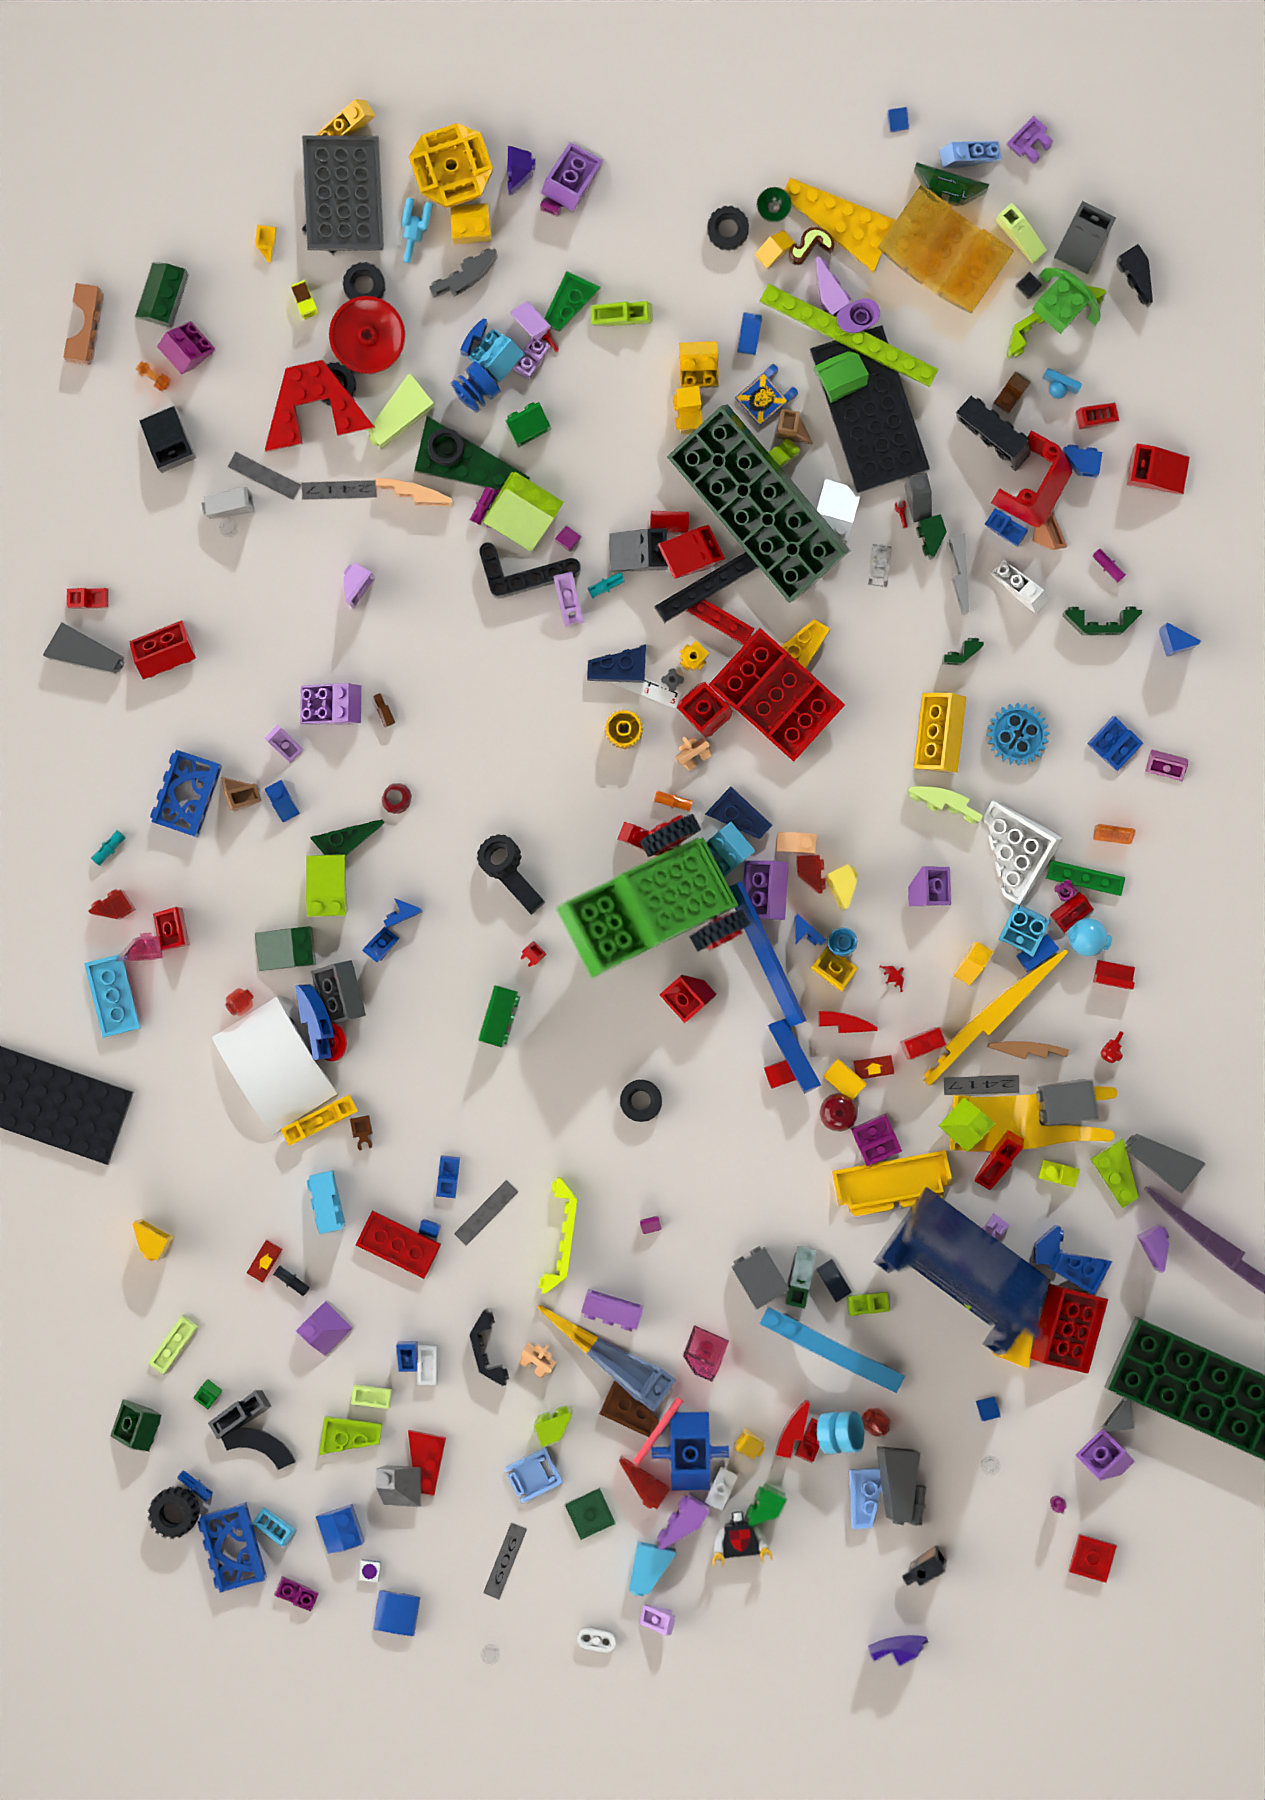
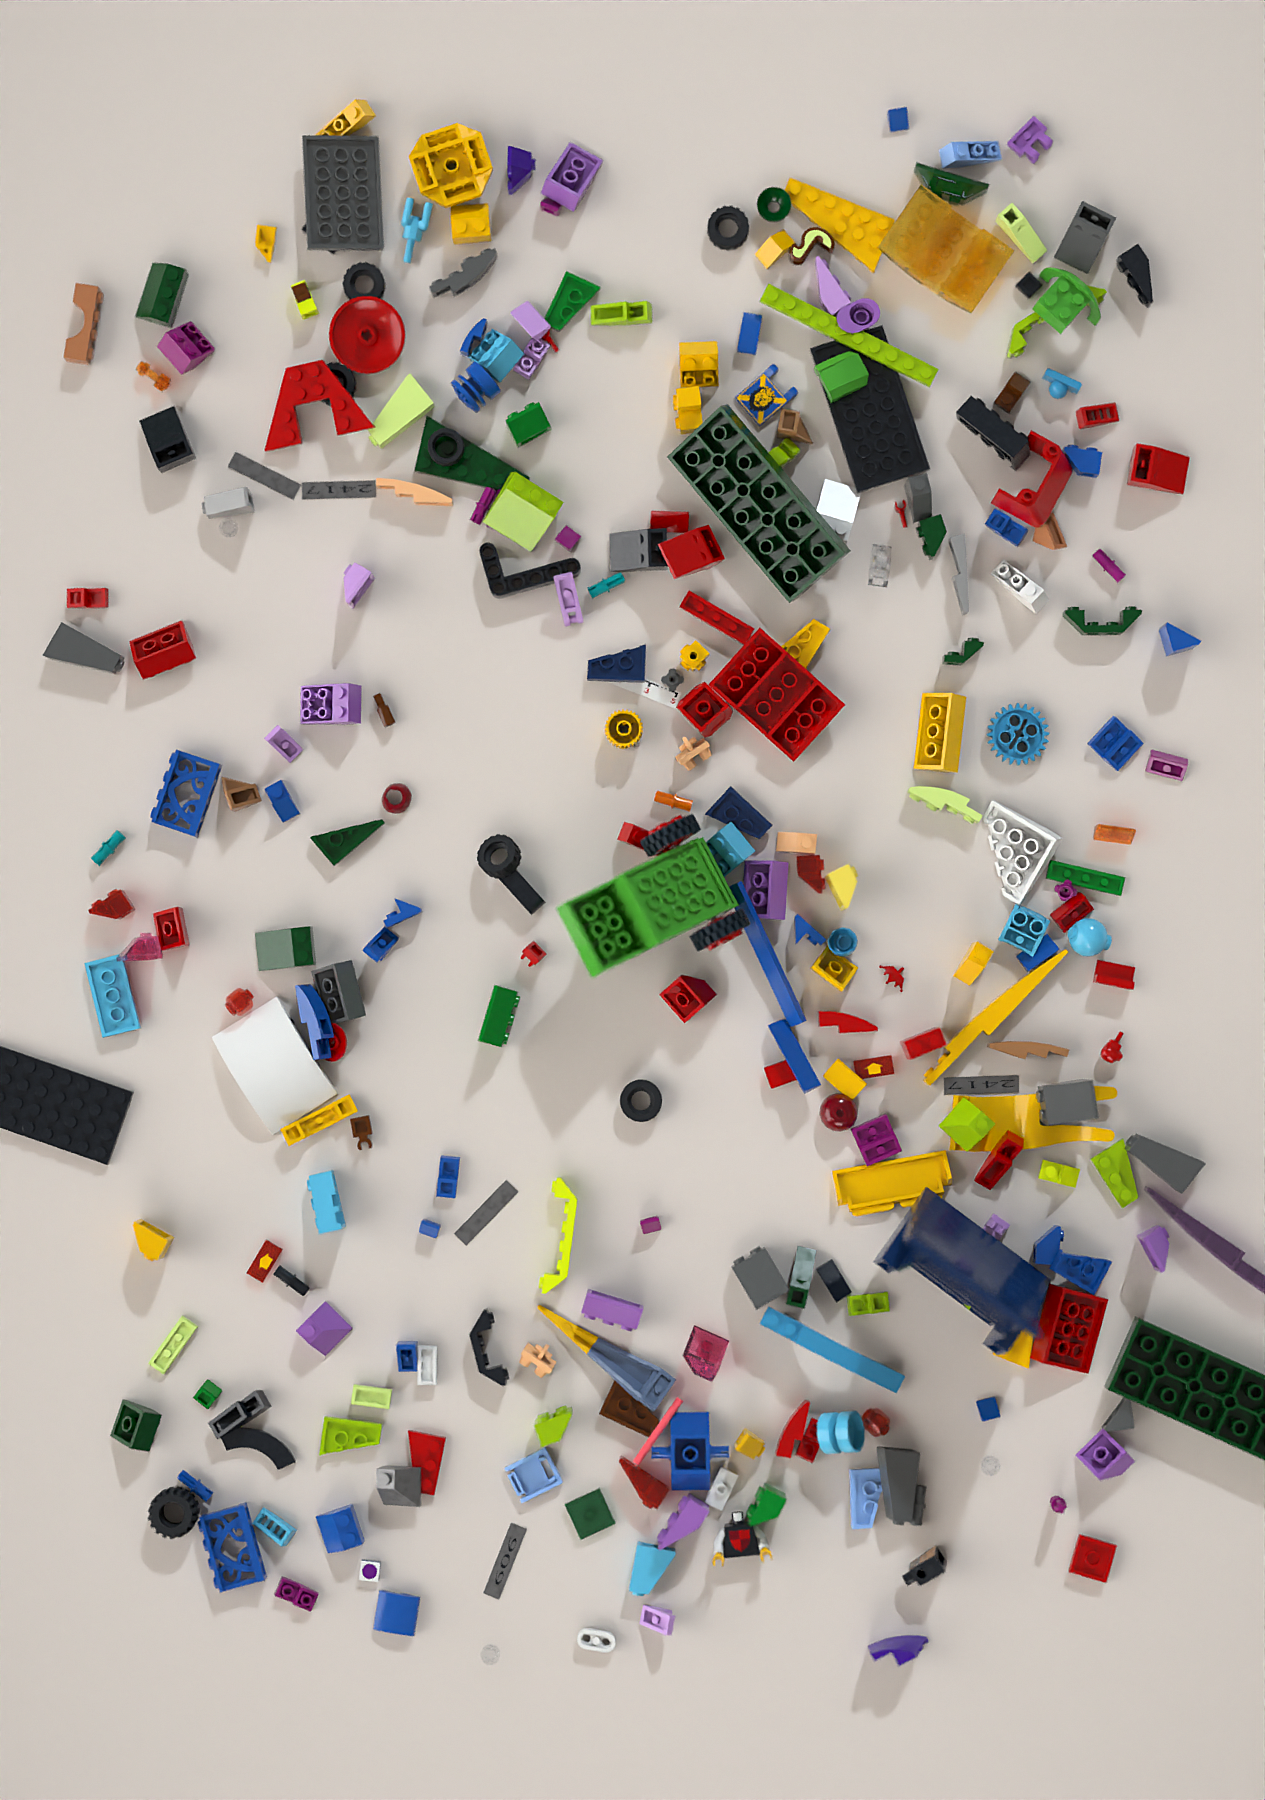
(326, 885): lime slope -> none
(398, 1244): red piece -> none
(705, 587): black tile -> none
(930, 887): medium lavender slope -> none

